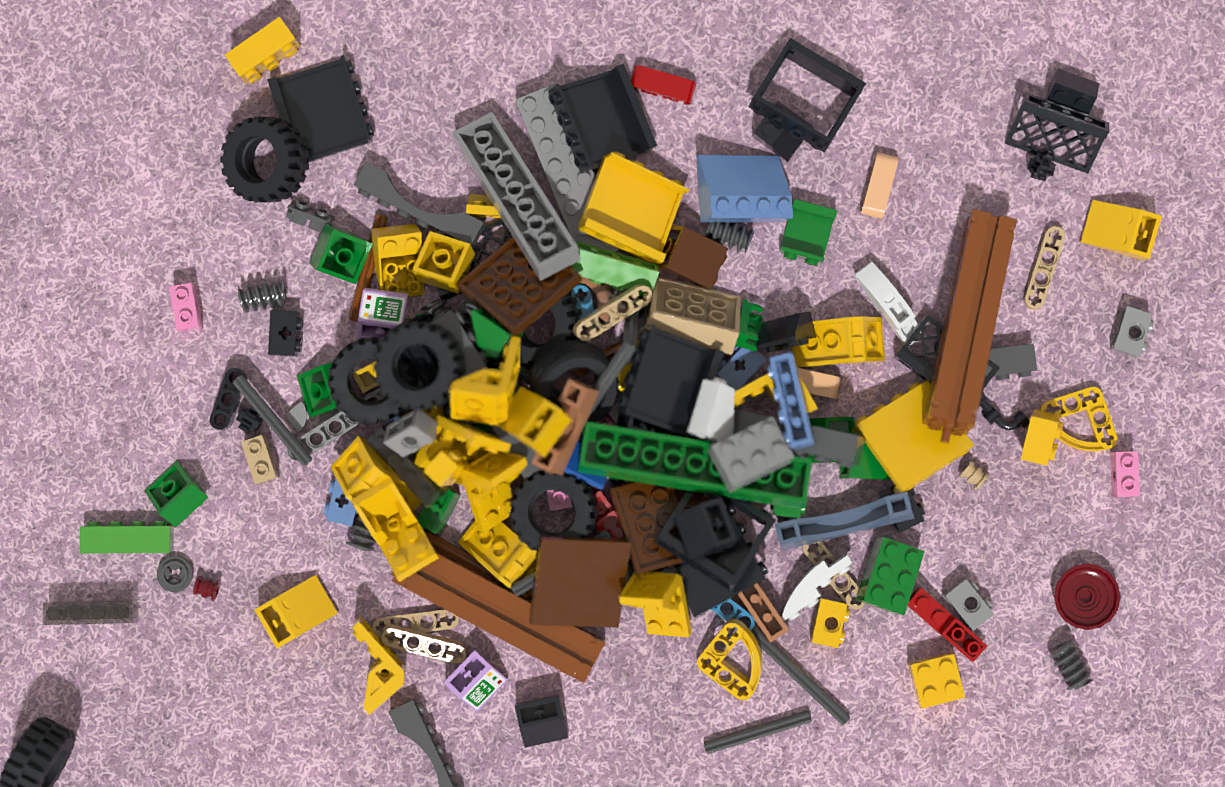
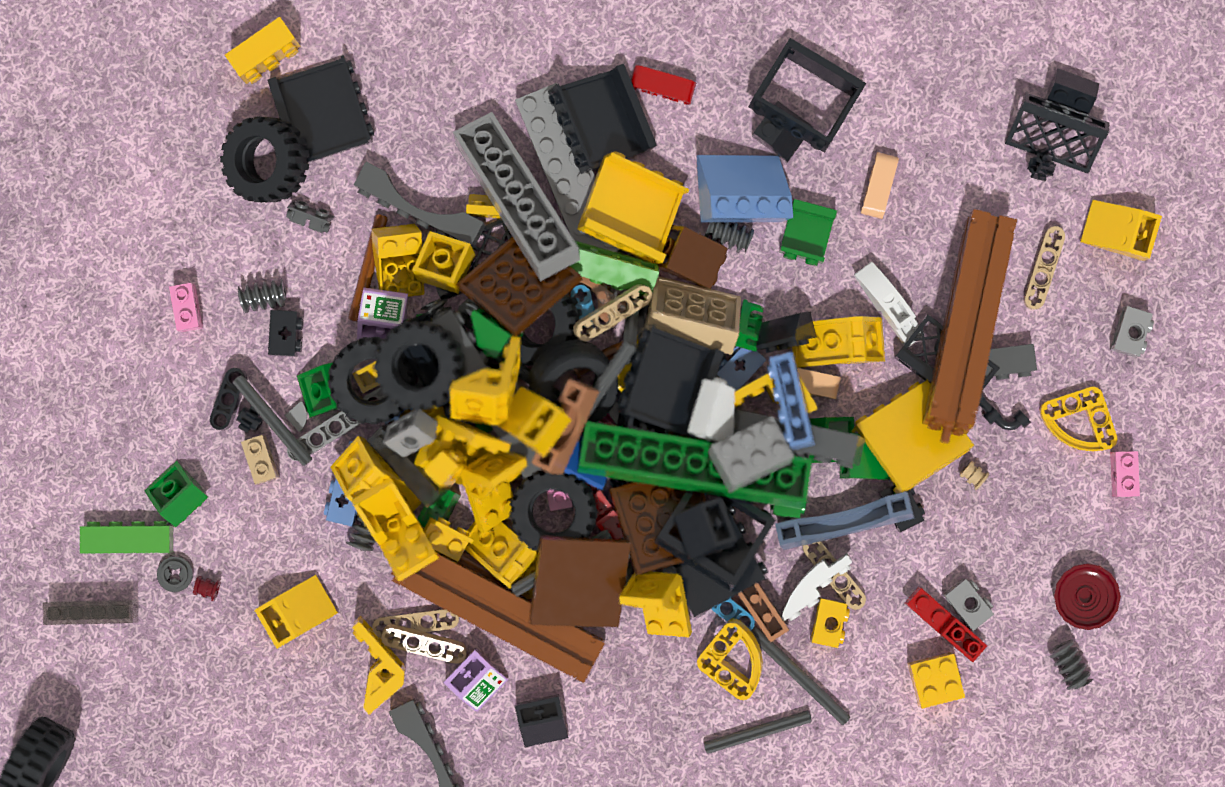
(340, 253): green slope -> none
(445, 539): none -> yellow bracket
(890, 575): green brick -> none
(1040, 437): yellow brick -> none

